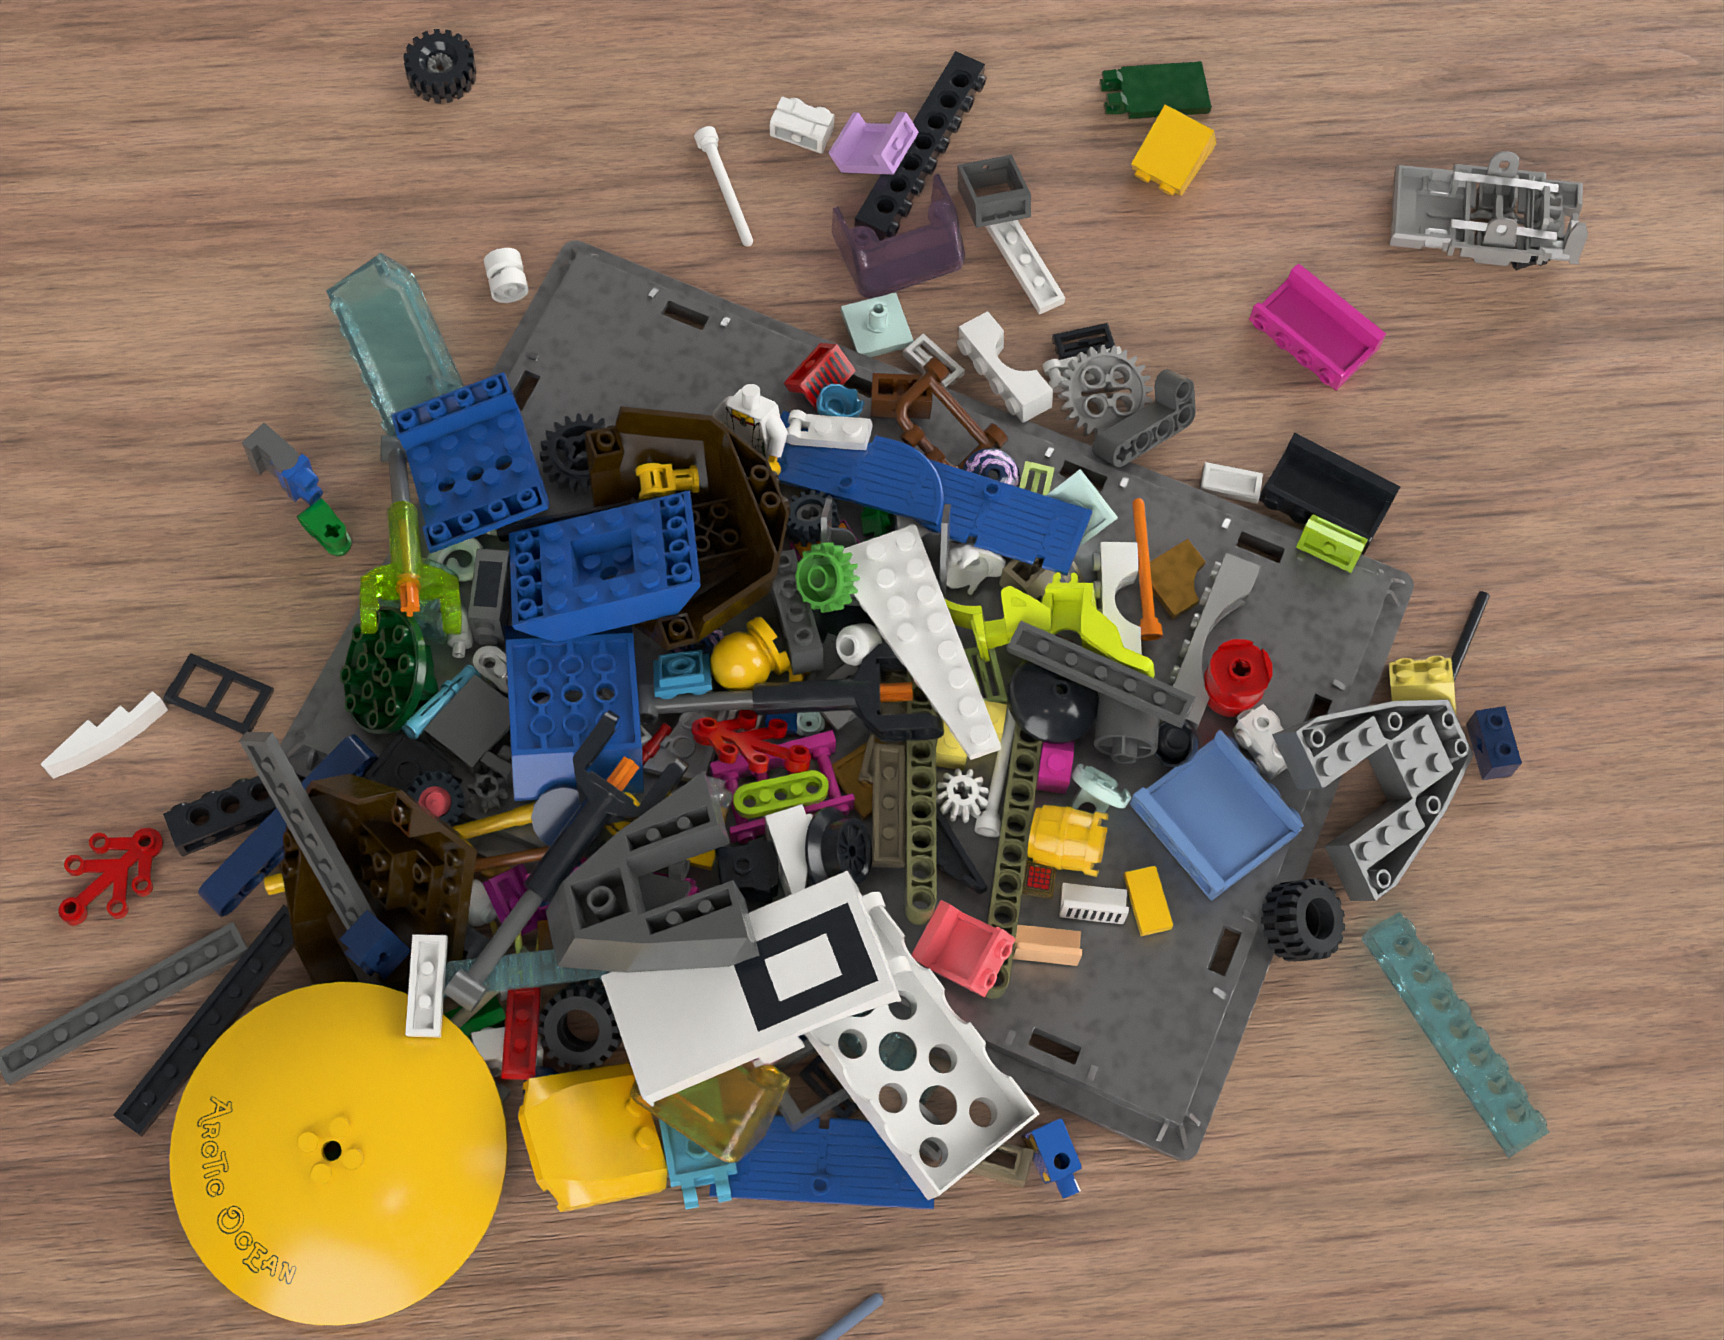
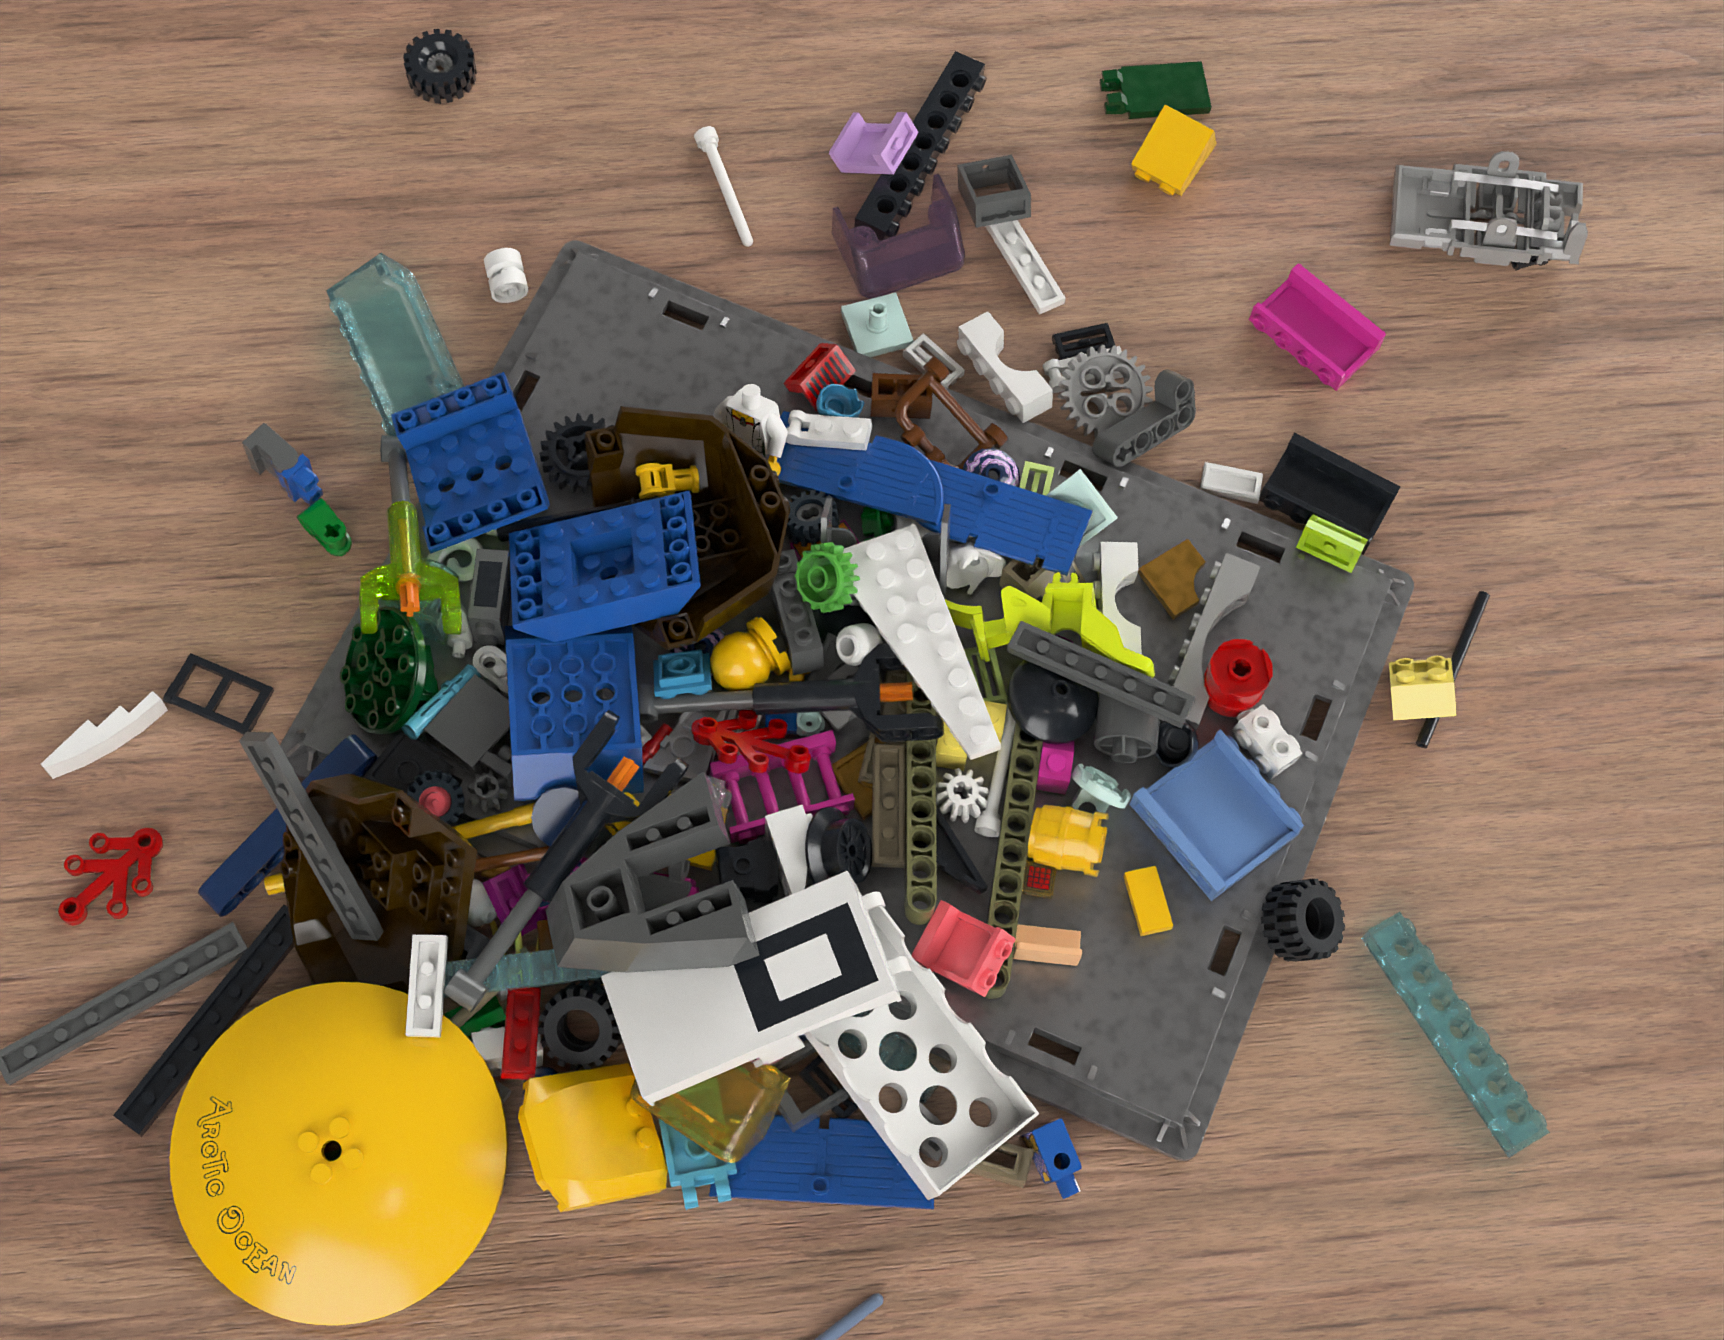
(220, 825): black brick -> none
(374, 946): dark blue brick -> none
(792, 785): lime plate -> none
(802, 124): white brick -> none
(1093, 903): white panel -> none
(1149, 624): orange piece -> none
(1419, 765): dark grey piece -> none
(1493, 743): dark blue brick -> none

